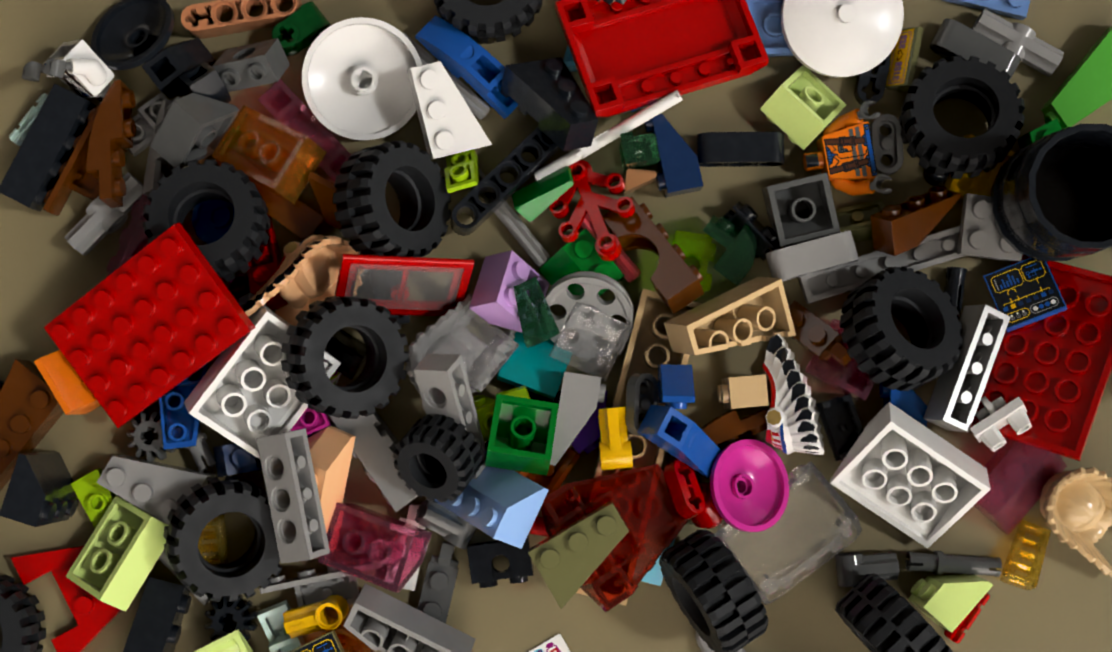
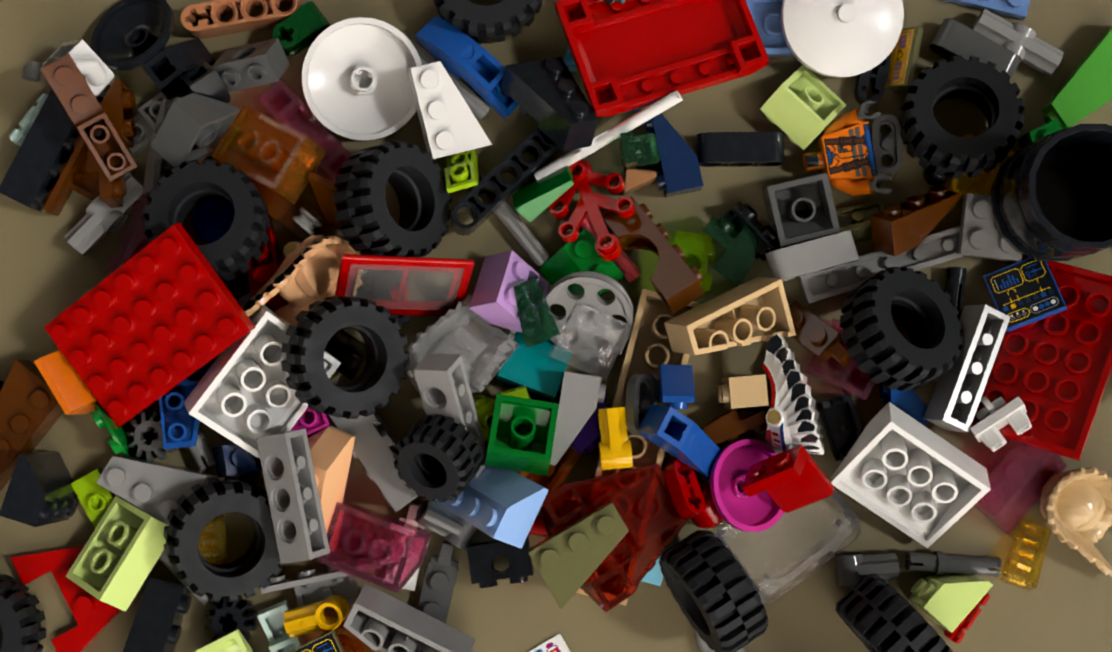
(88, 117): none -> reddish brown slope
(118, 437): none -> green dish
(307, 221): none -> light grey bush
(790, 479): none -> red bracket

